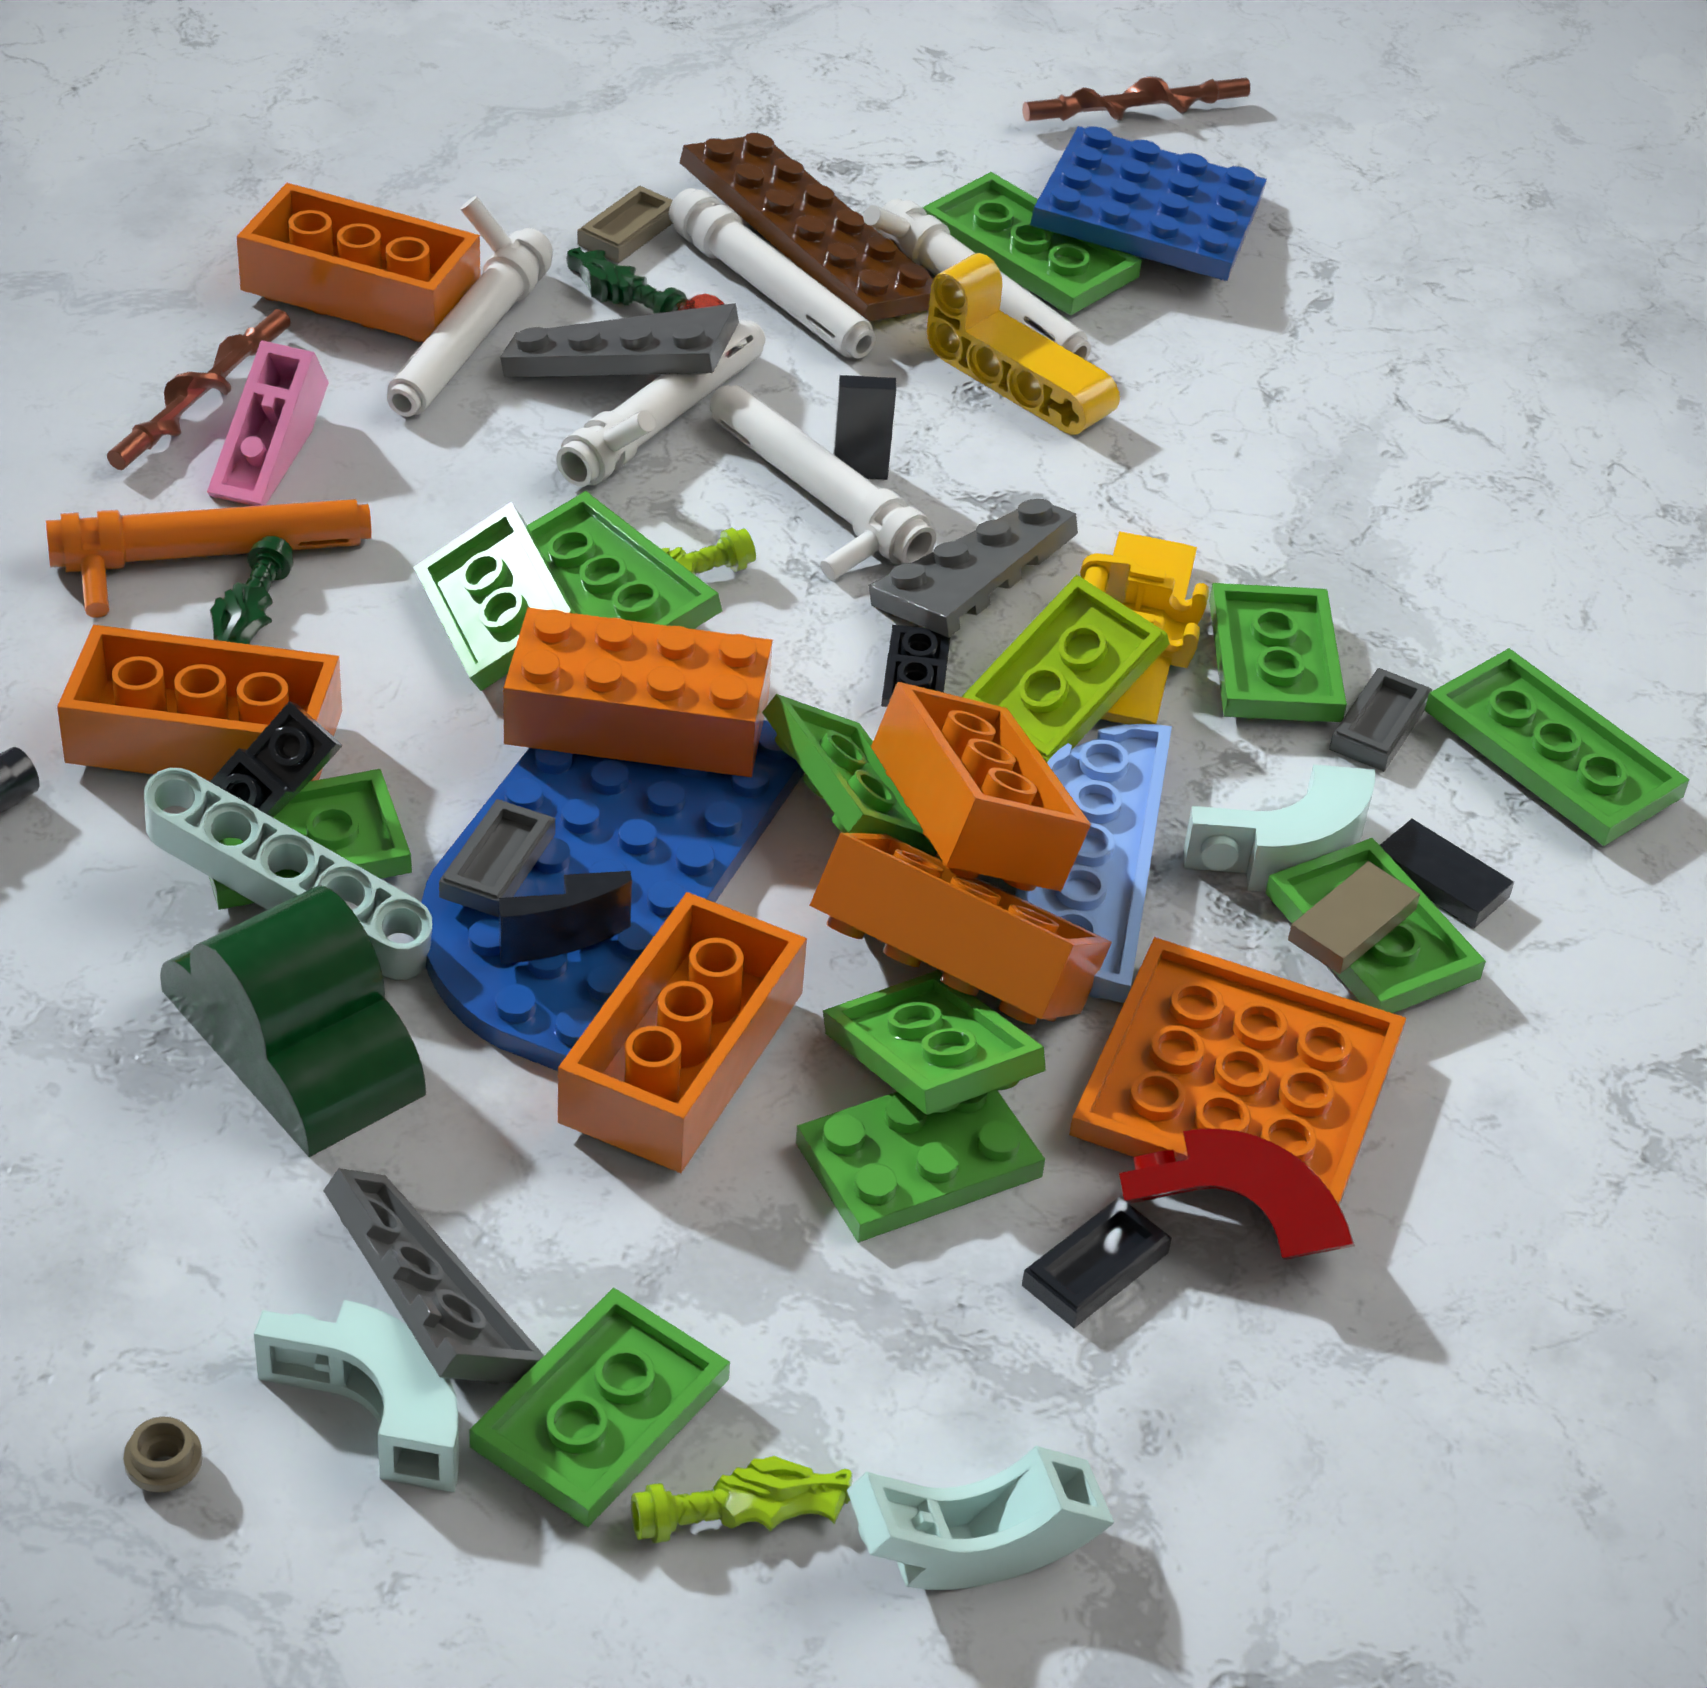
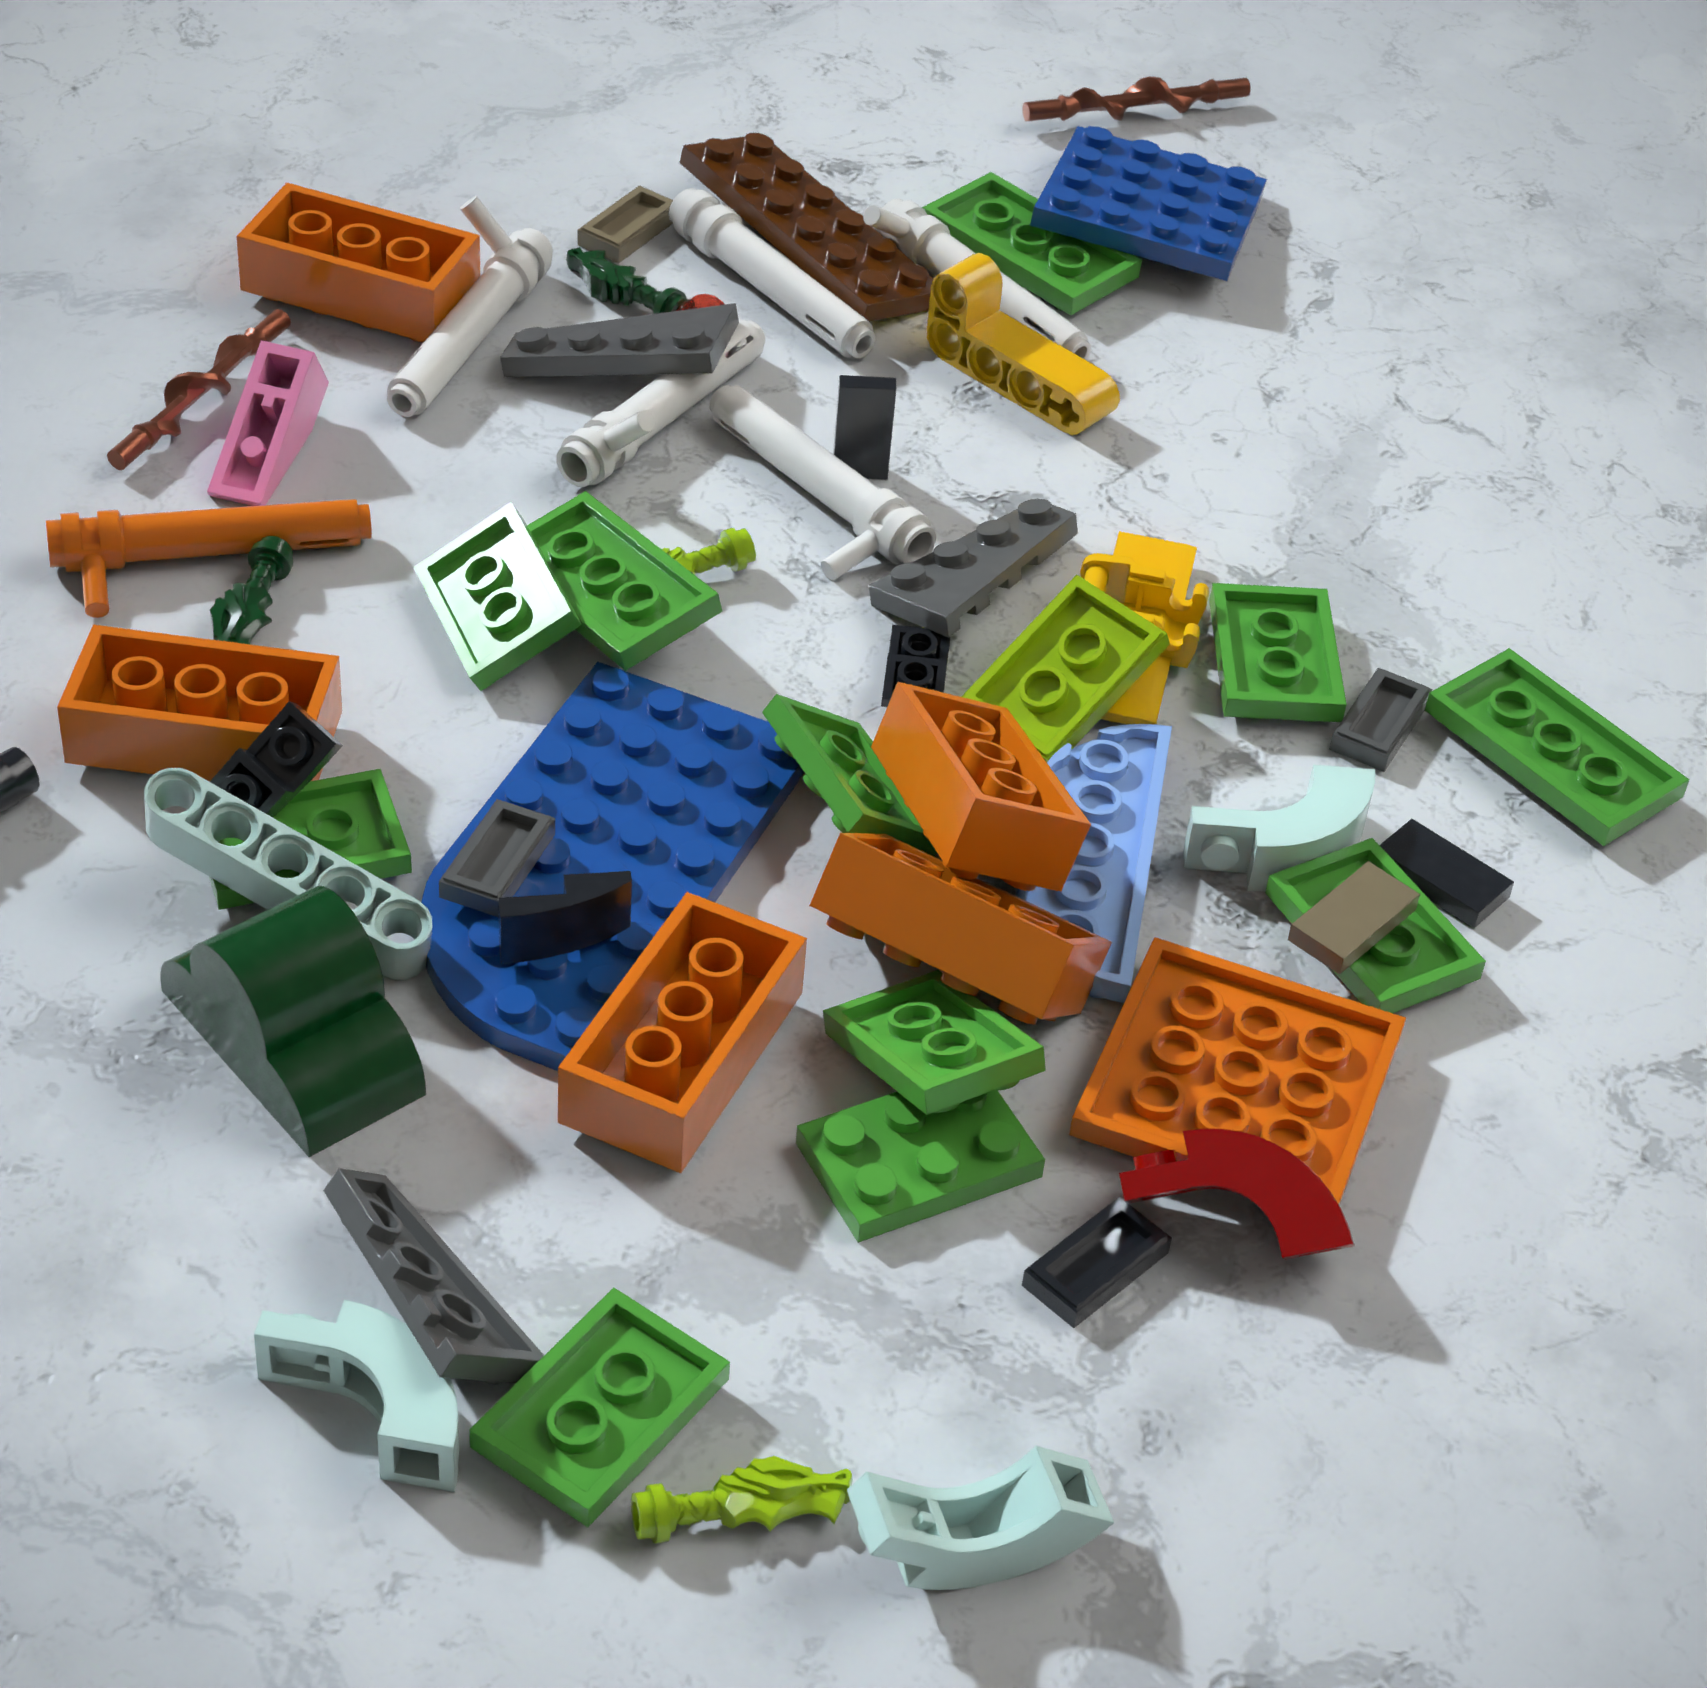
(157, 1439): dark tan plate -> none
(637, 691): orange brick -> none

